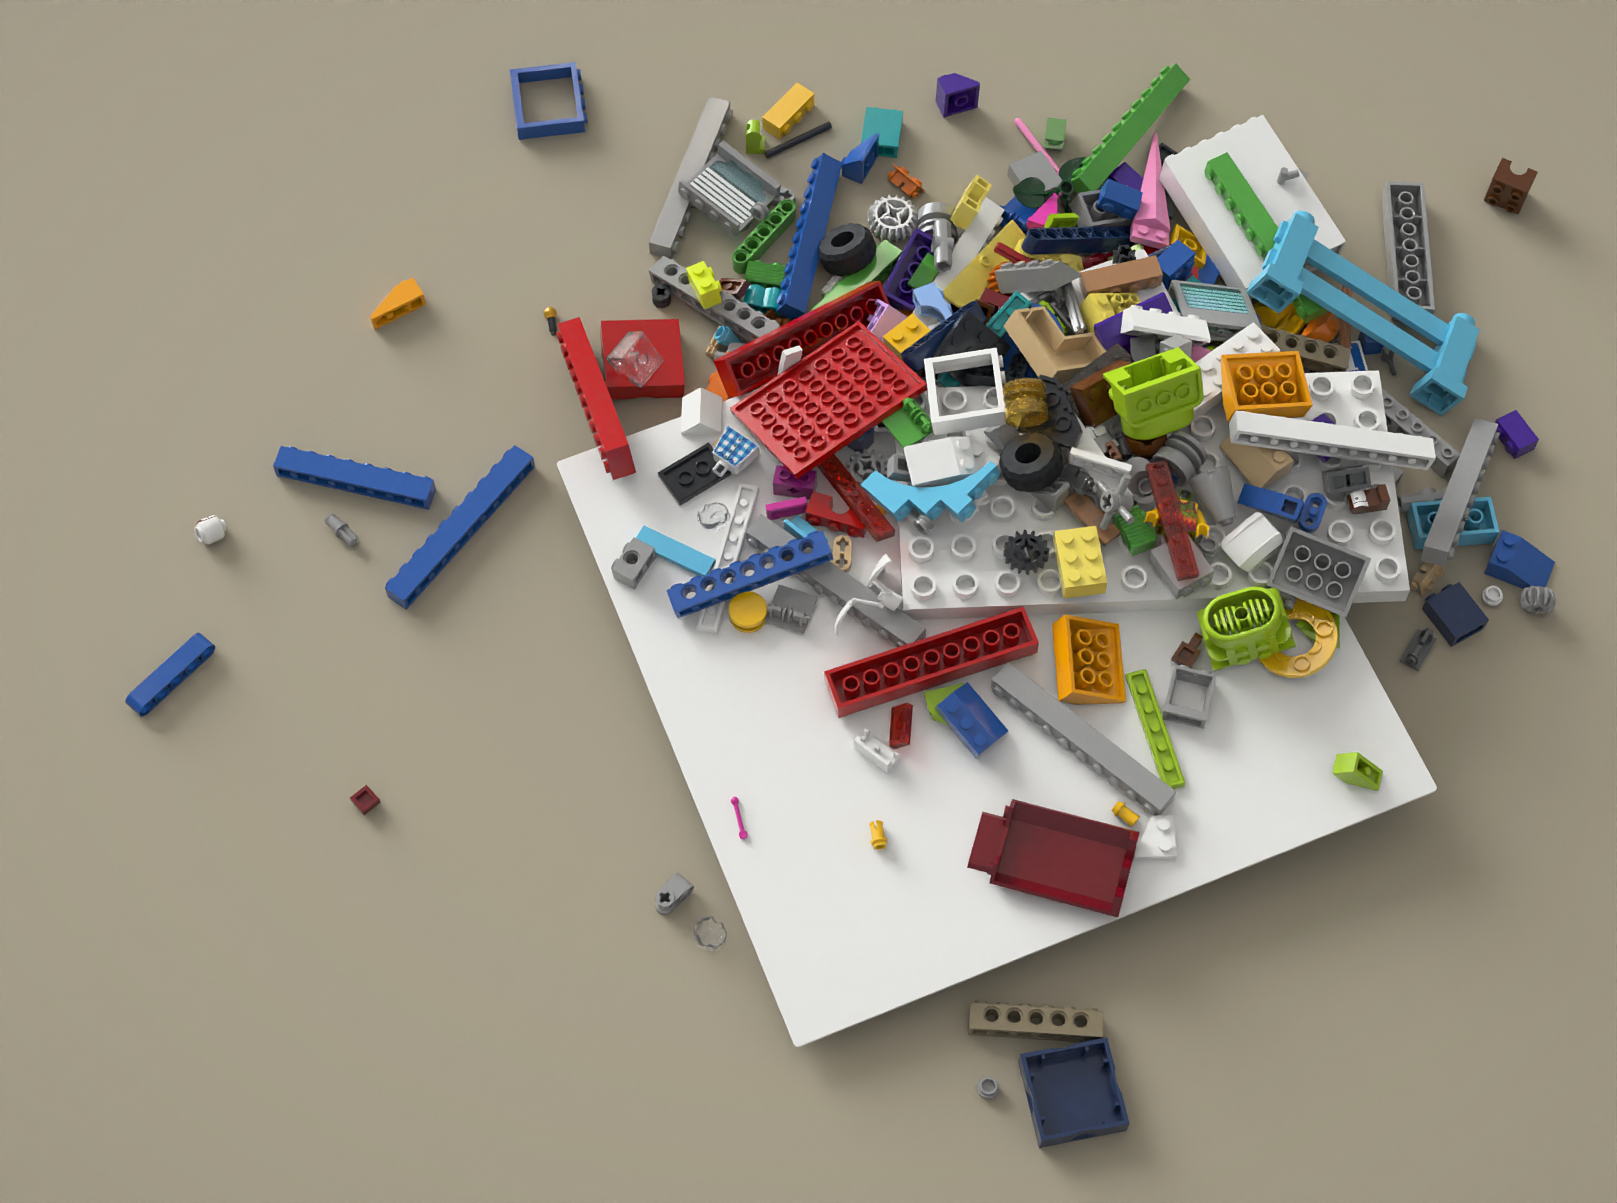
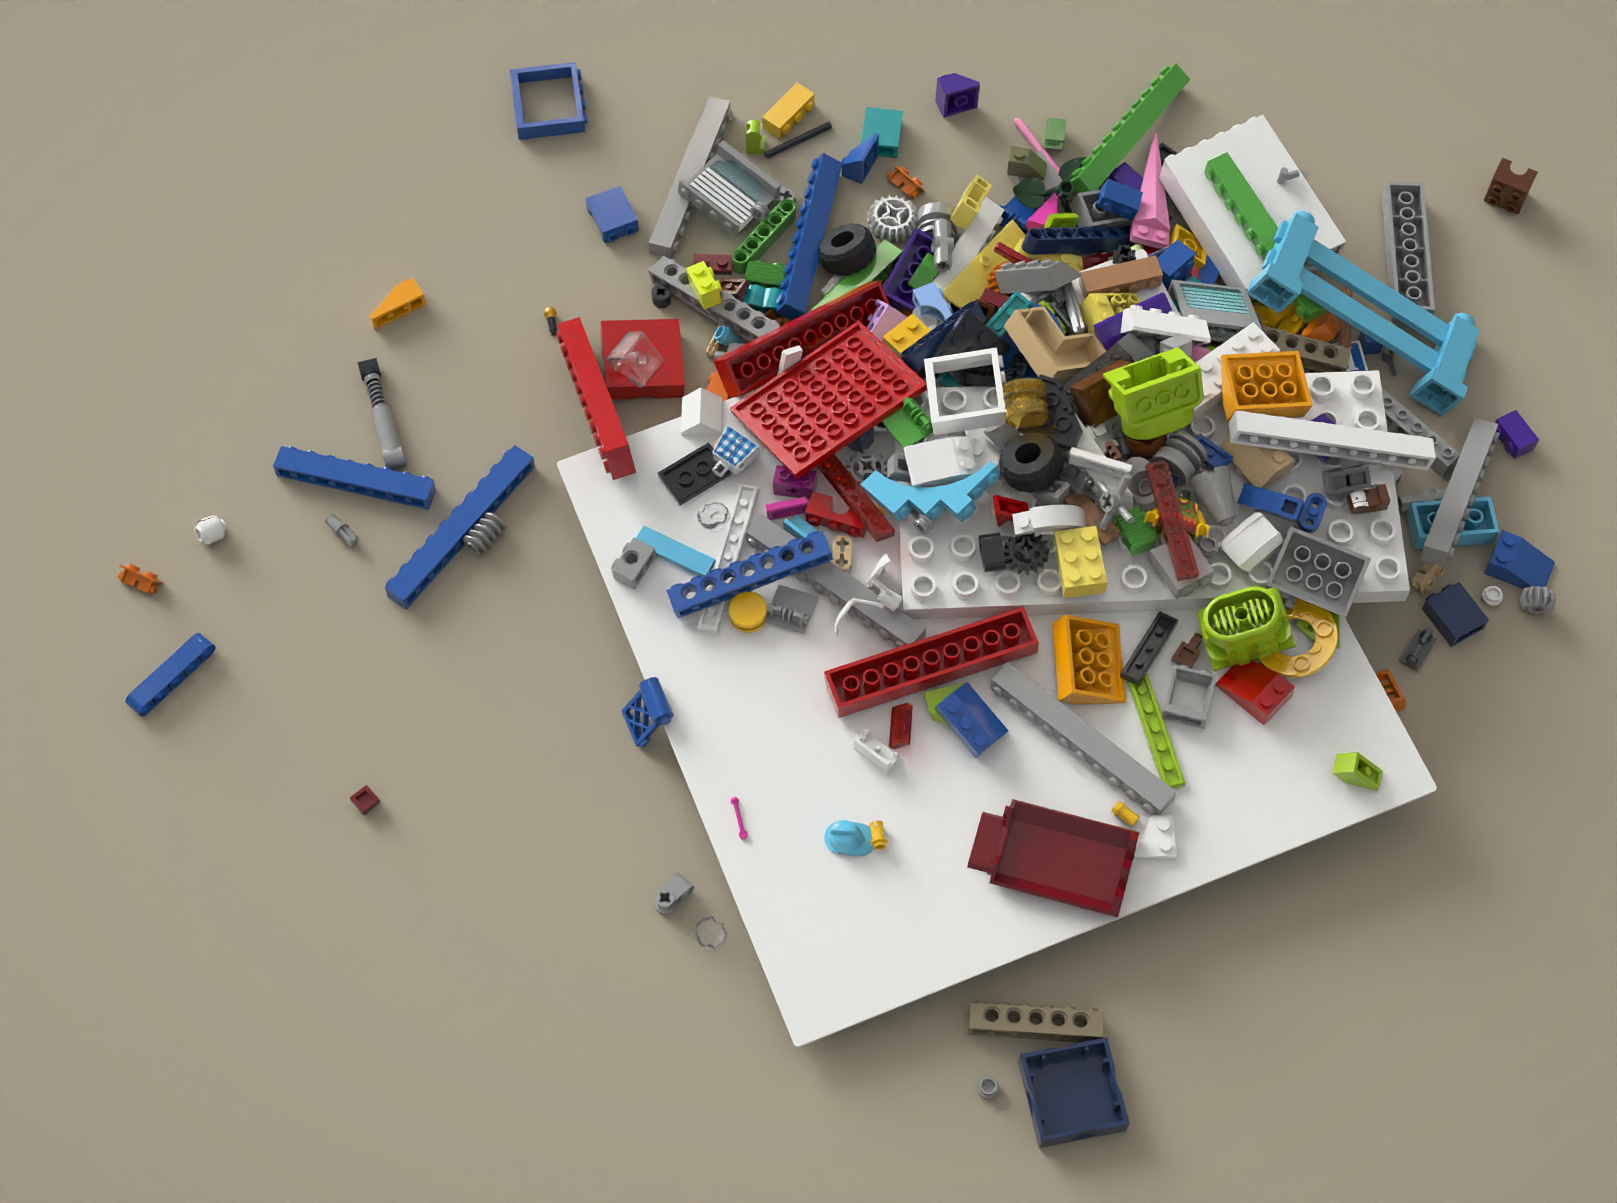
(147, 581): none -> orange hinge
(382, 415): none -> light grey piece
(483, 532): none -> light grey piece
(612, 214): none -> panel
(654, 705): none -> blue piece
(719, 263): none -> dark red plate
(849, 838): none -> medium azure piece
(992, 552): none -> black beam
(1005, 507): none -> red slope
(1025, 163): none -> olive slope
(1048, 518): none -> white arch
(1135, 347): none -> dark grey slope
(1149, 648): none -> black tile
(1216, 455): none -> blue plate
(1256, 689): none -> red slope
(1398, 699): none -> orange slope

